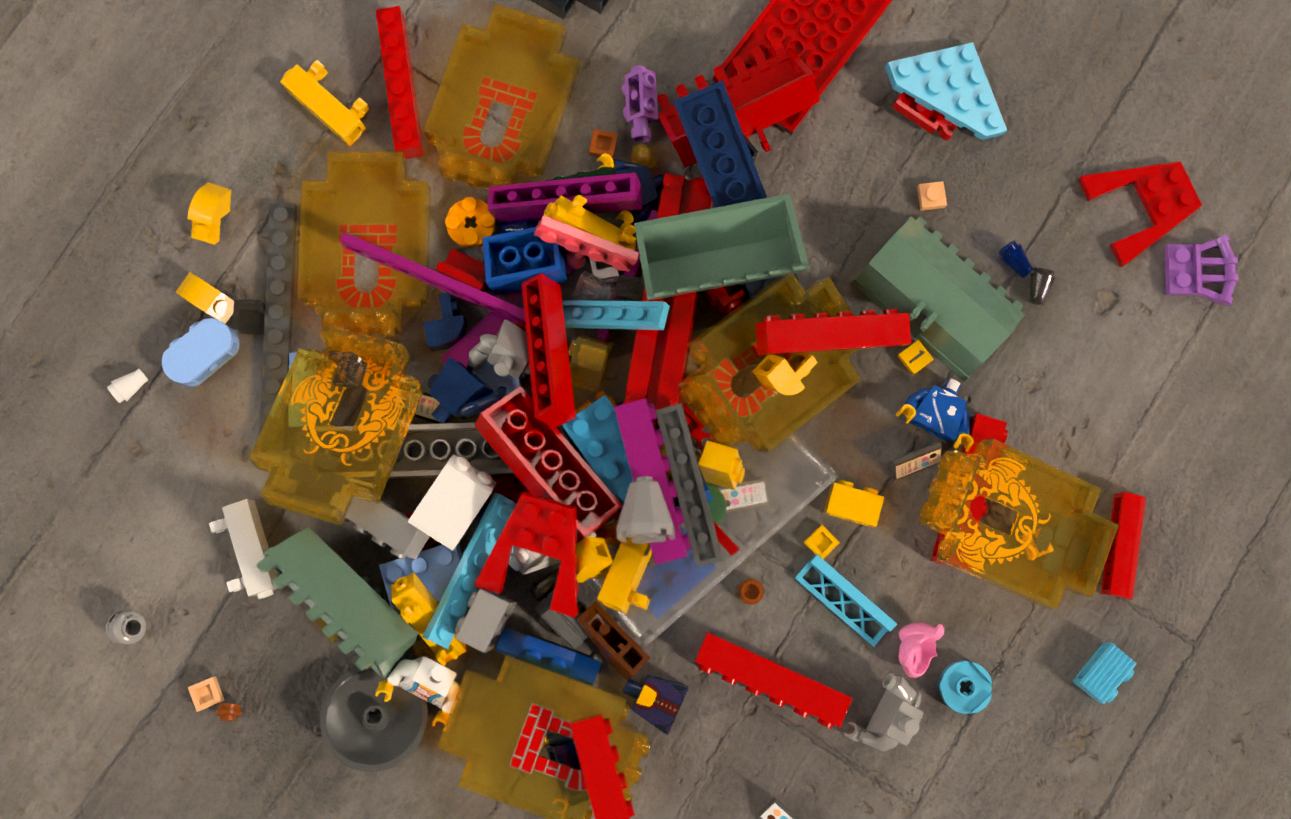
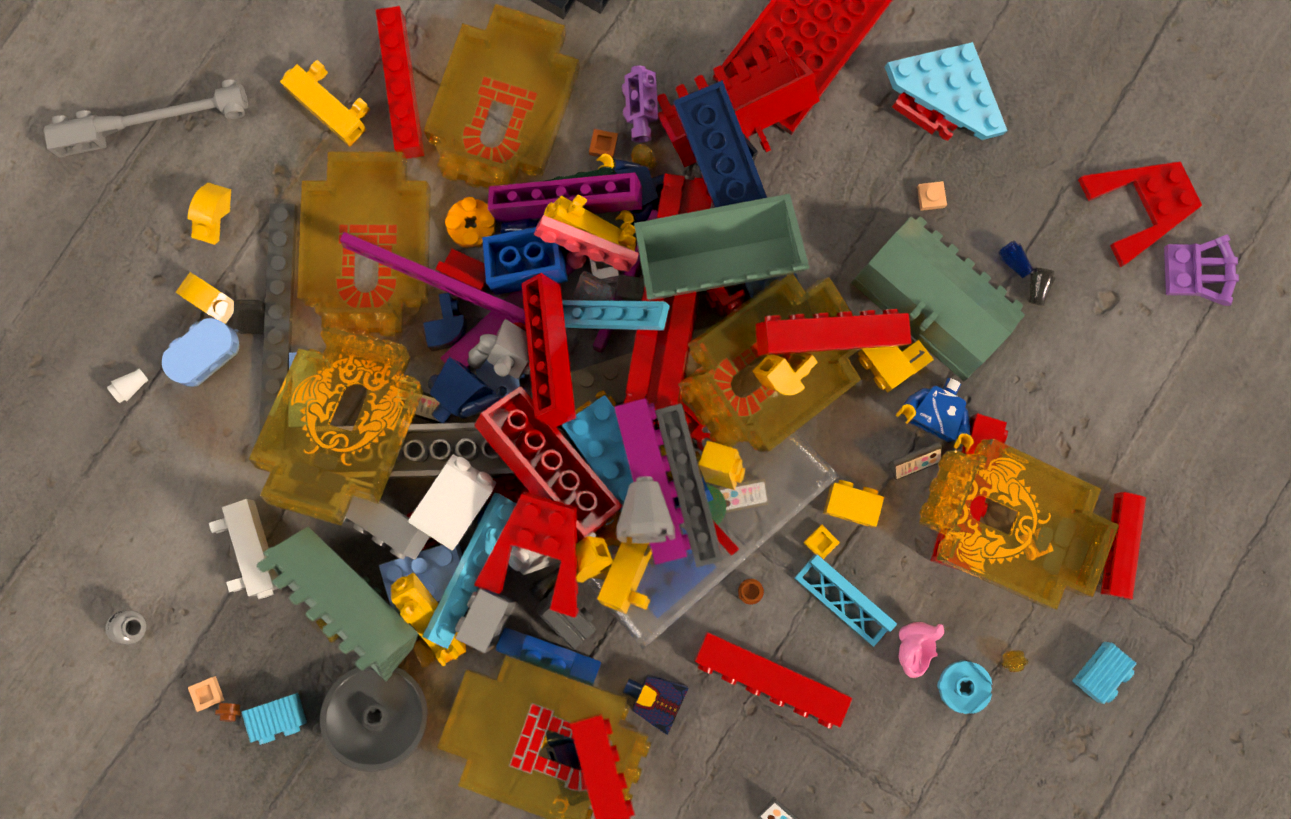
(89, 131): none -> light grey bar
(274, 717): none -> medium azure brick
(349, 369): clear smoke panel -> none
(427, 681): white torso -> none
(589, 361): clear yellow brick -> none
(613, 641): reddish brown slope -> none
(887, 365): none -> yellow brick
(894, 718): light grey torso -> none
(1014, 660): none -> clear yellow plate

